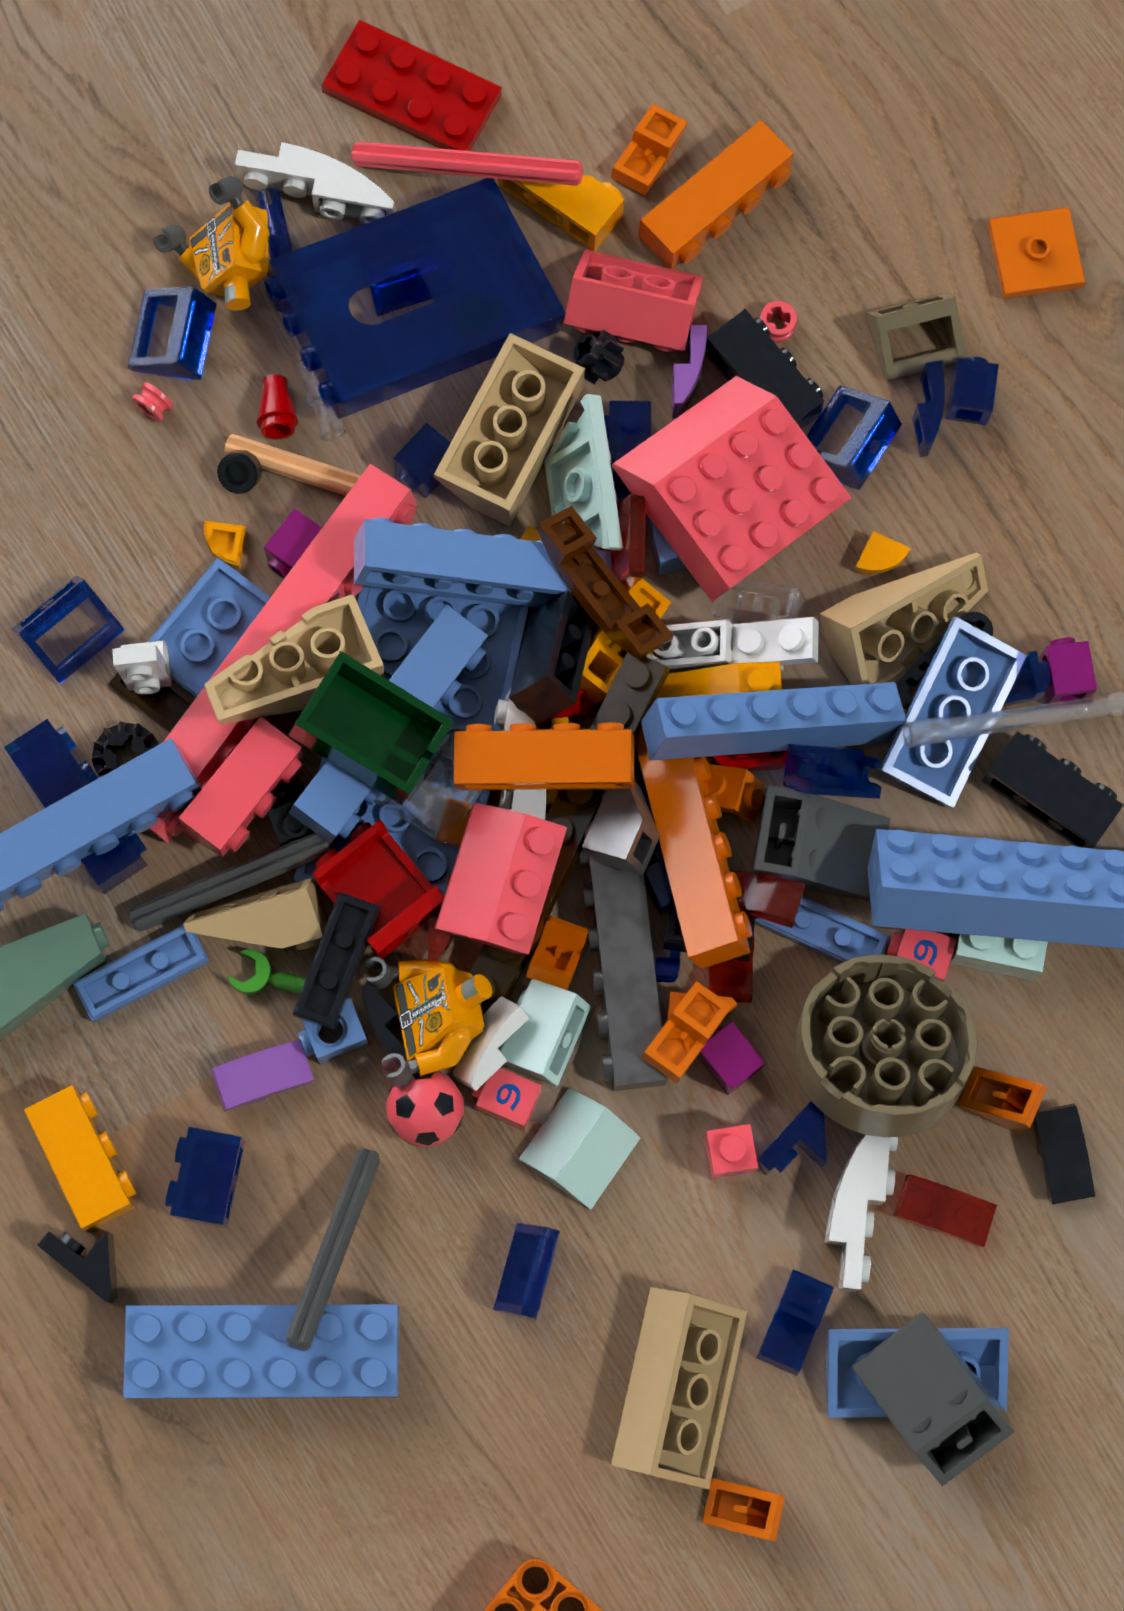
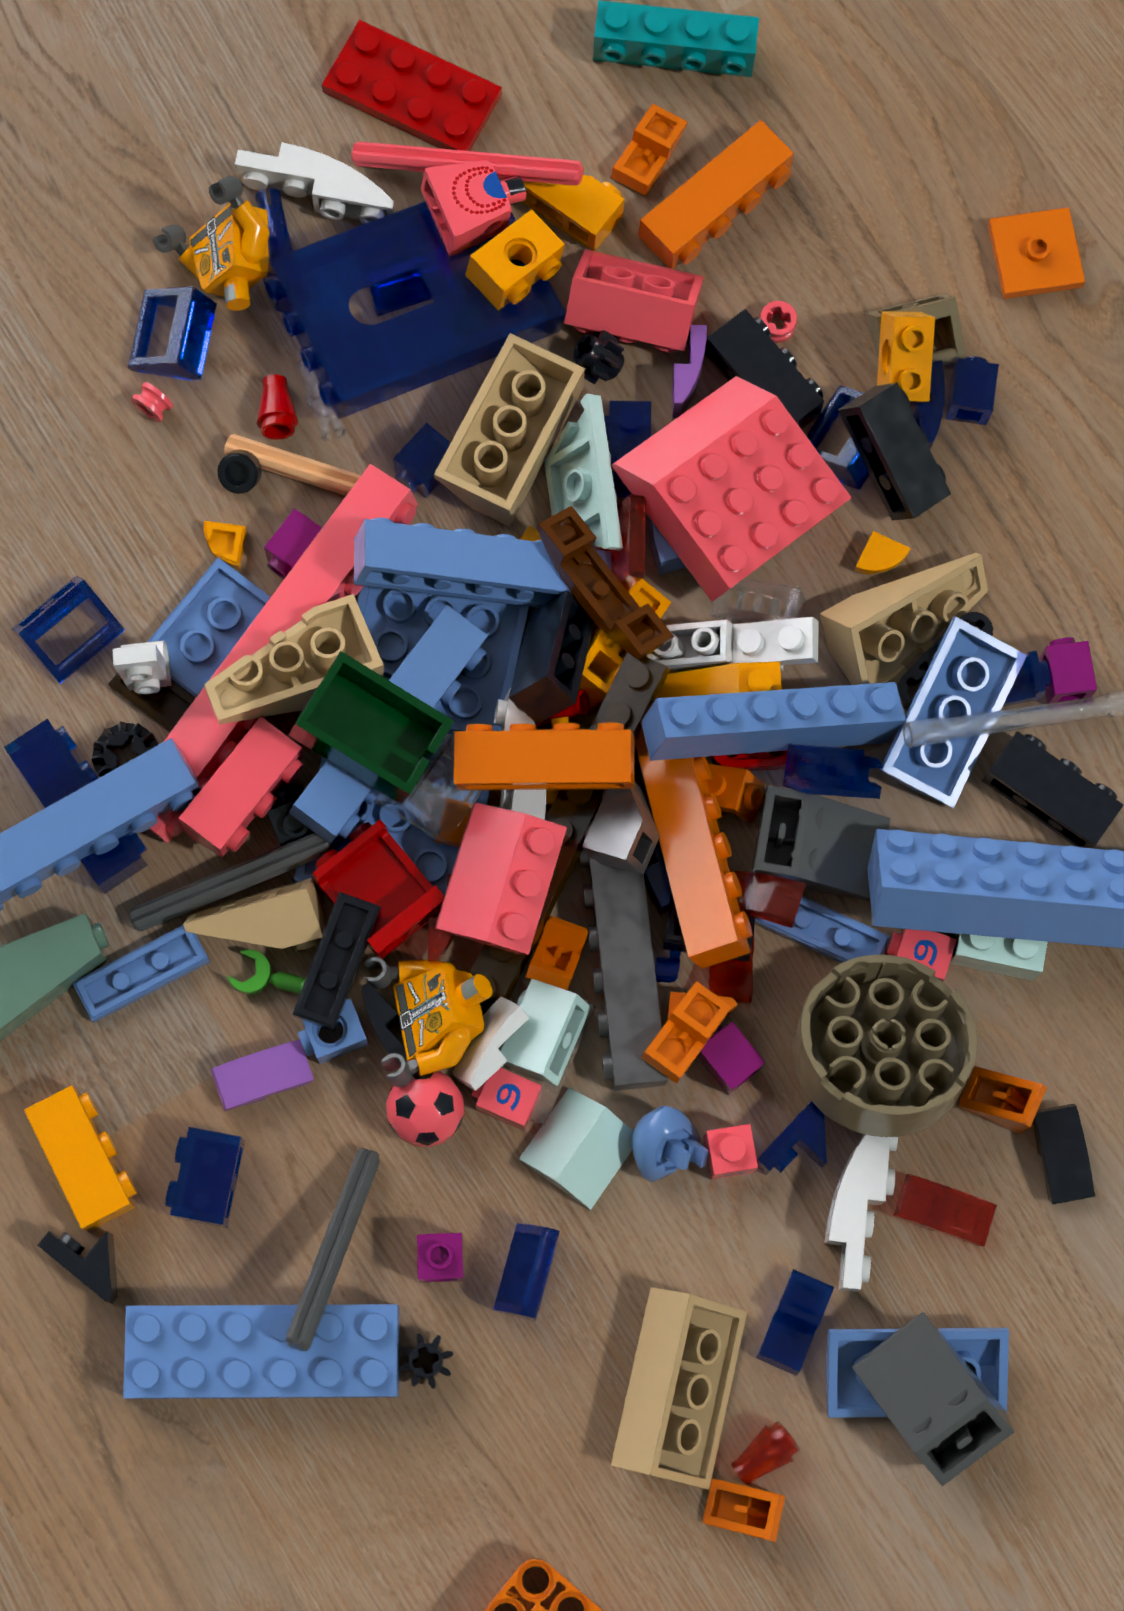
(415, 1355): none -> black gear
(440, 1257): none -> magenta brick
(469, 202): none -> coral torso
(525, 241): none -> light orange brick
(665, 1143): none -> medium blue piece
(675, 38): none -> teal brick
(767, 1452): none -> clear red cone
(895, 451): none -> black brick
(906, 352): none -> light orange brick

